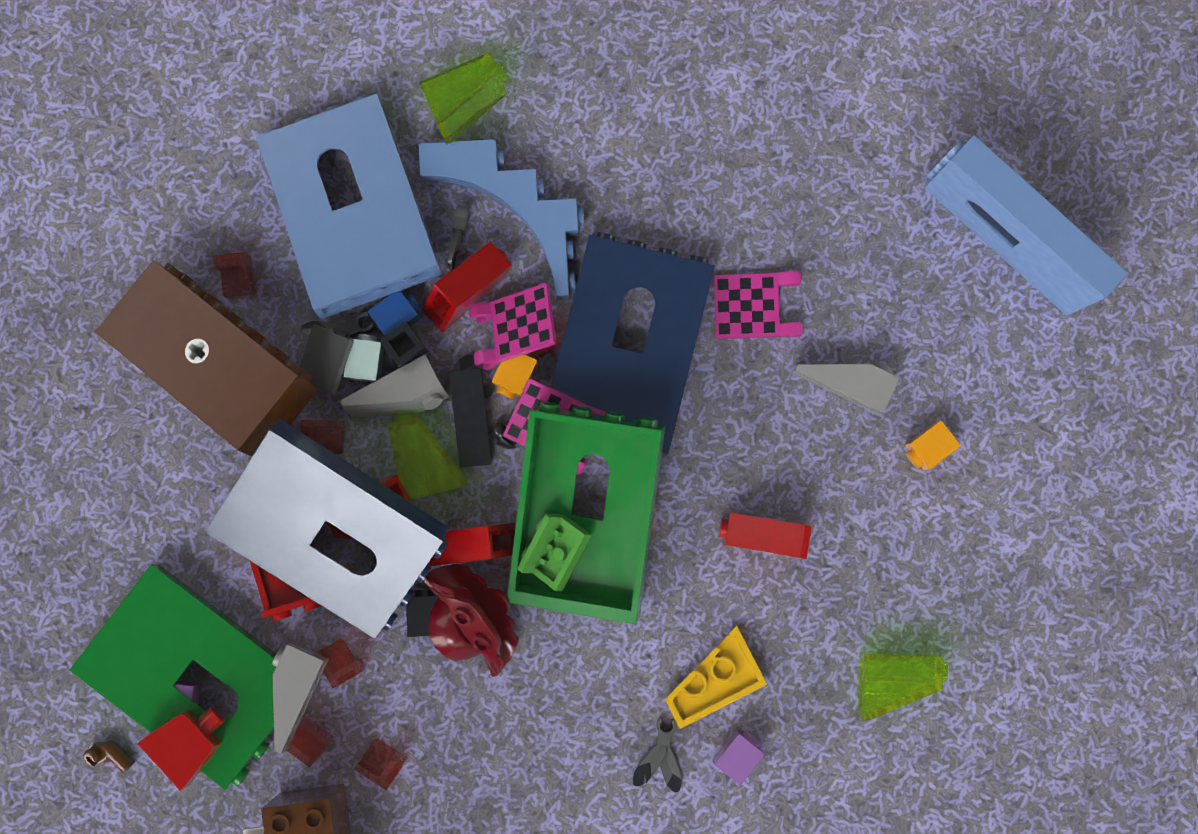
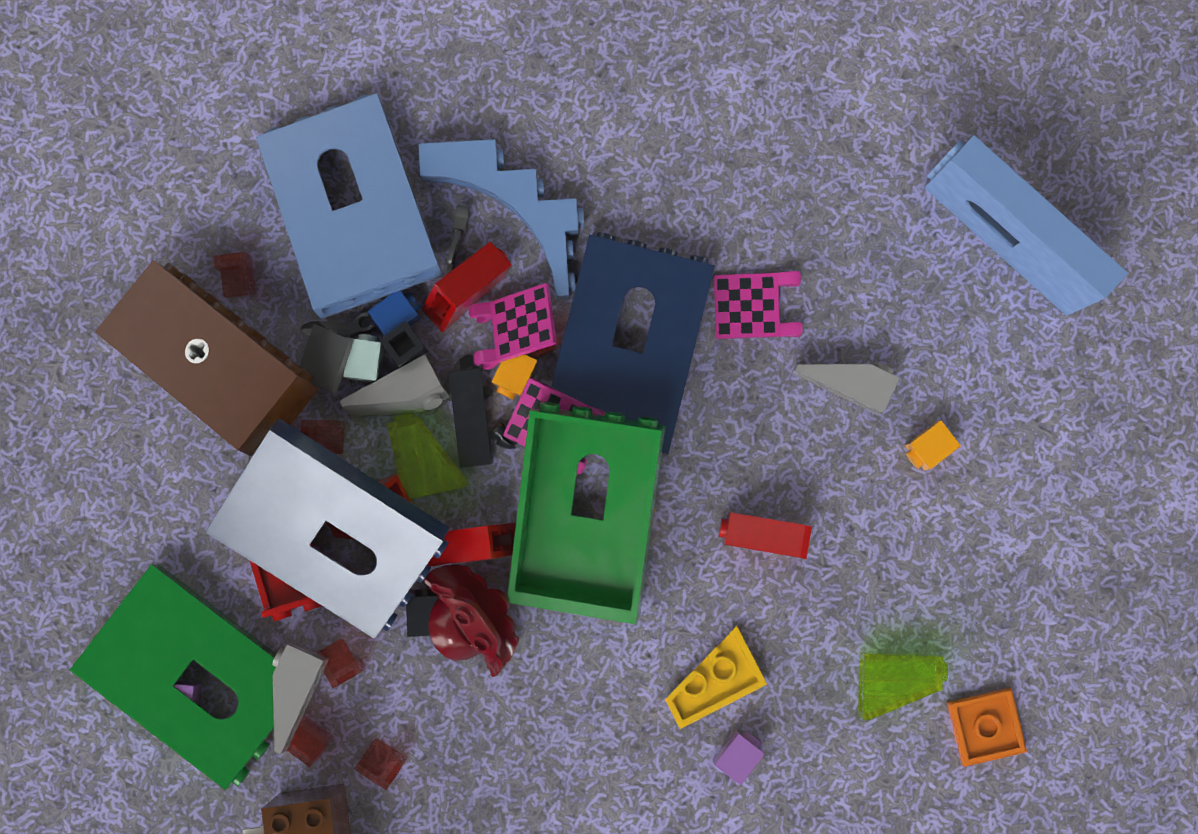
(108, 752): reddish brown arm -> none
(184, 745): red torso -> none
(464, 94): clear neon green slope -> none
(554, 550): bright green bracket -> none
(662, 756): dark grey piece -> none
(986, 726): none -> orange tile

